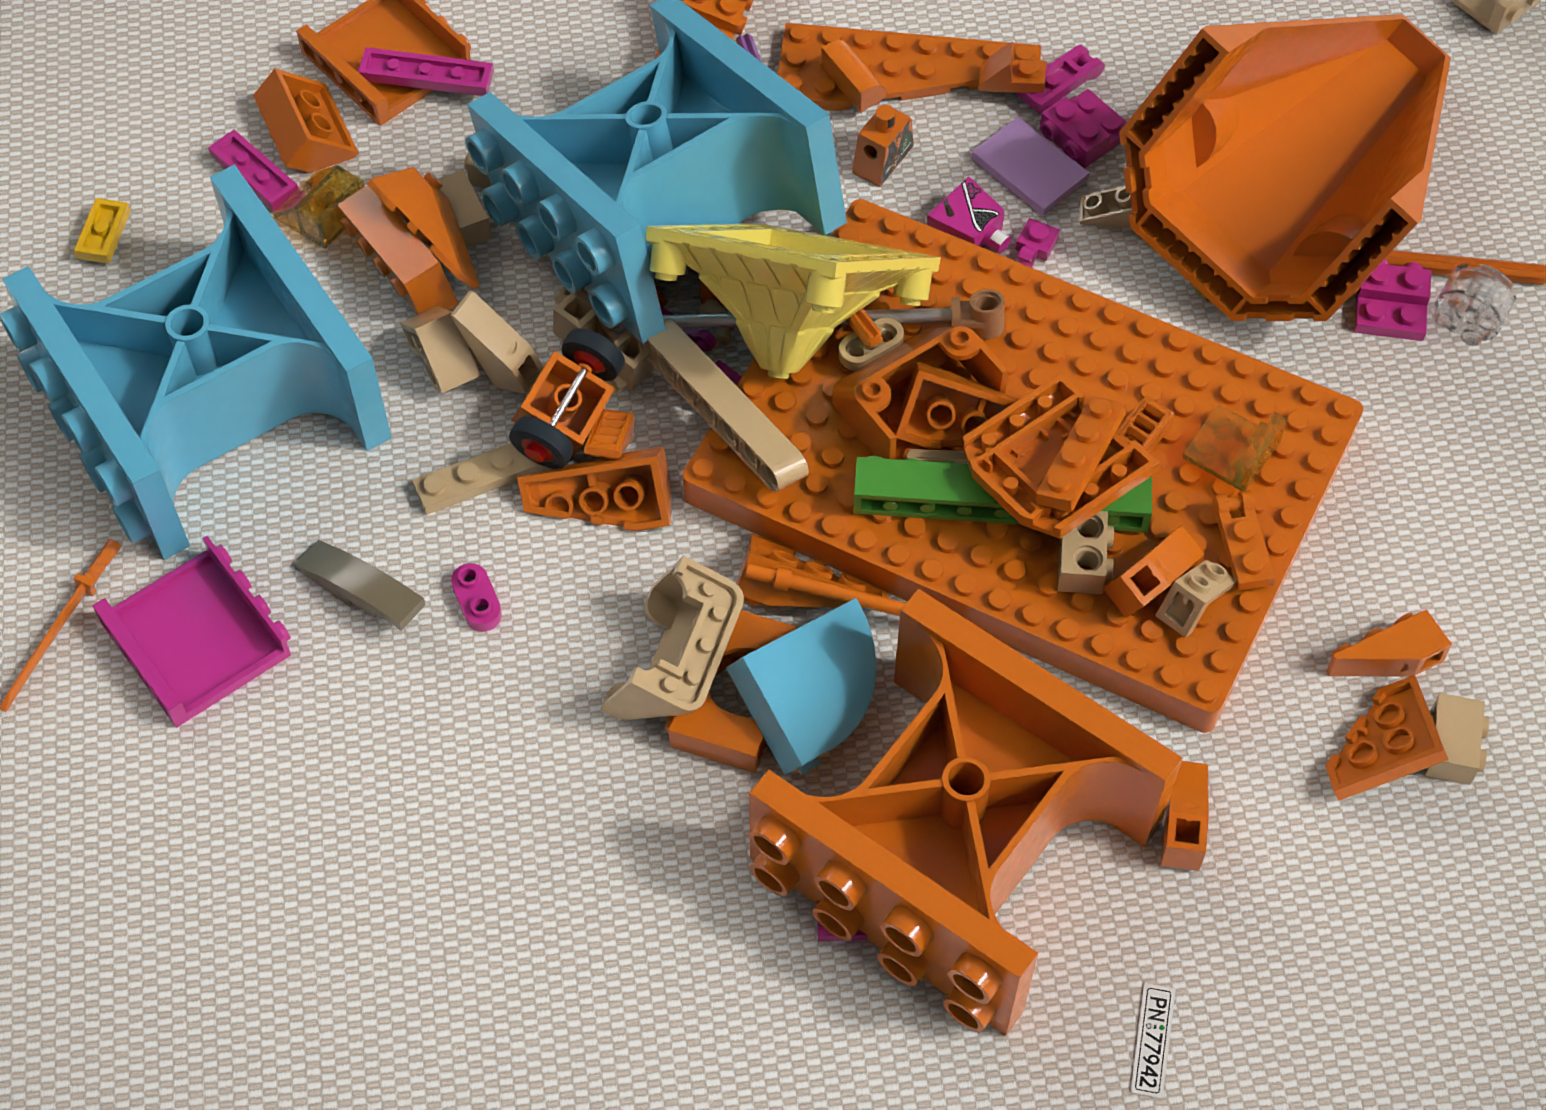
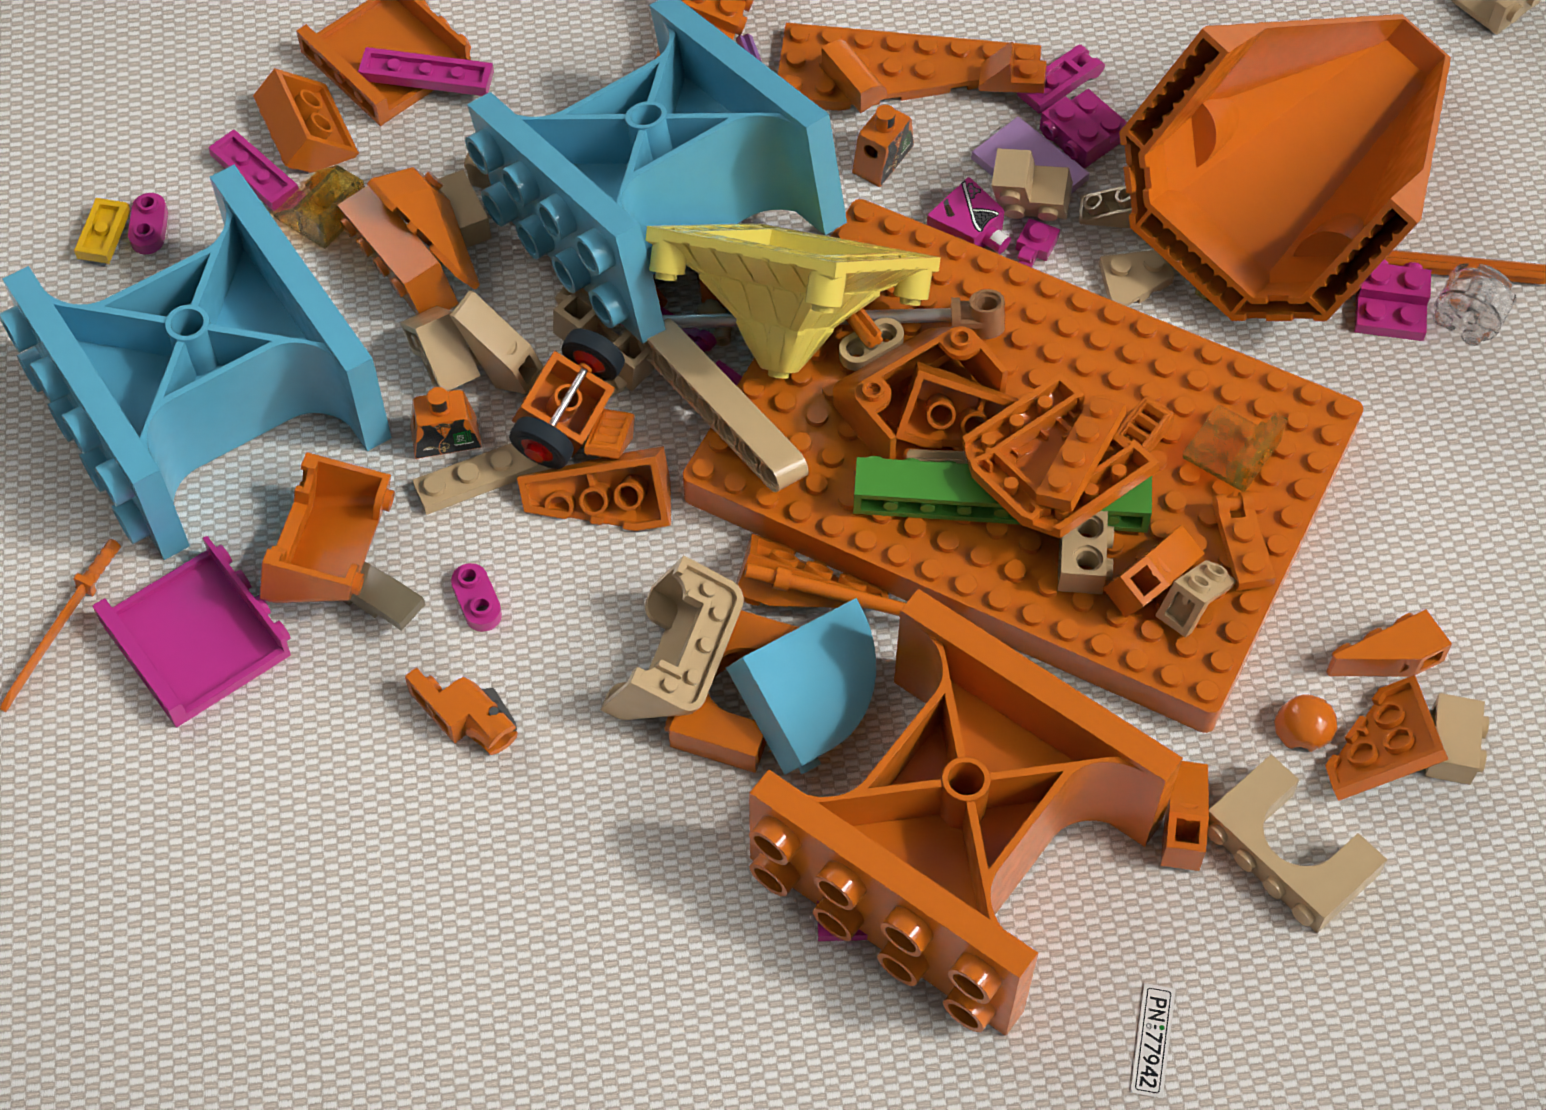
(150, 216): none -> dark pink plate
(326, 533): none -> orange windscreen
(443, 423): none -> torso
(465, 710): none -> orange plate
(1028, 188): none -> tan brick
(1134, 275): none -> tan wing
(1306, 722): none -> orange hair
(1310, 891): none -> tan arch

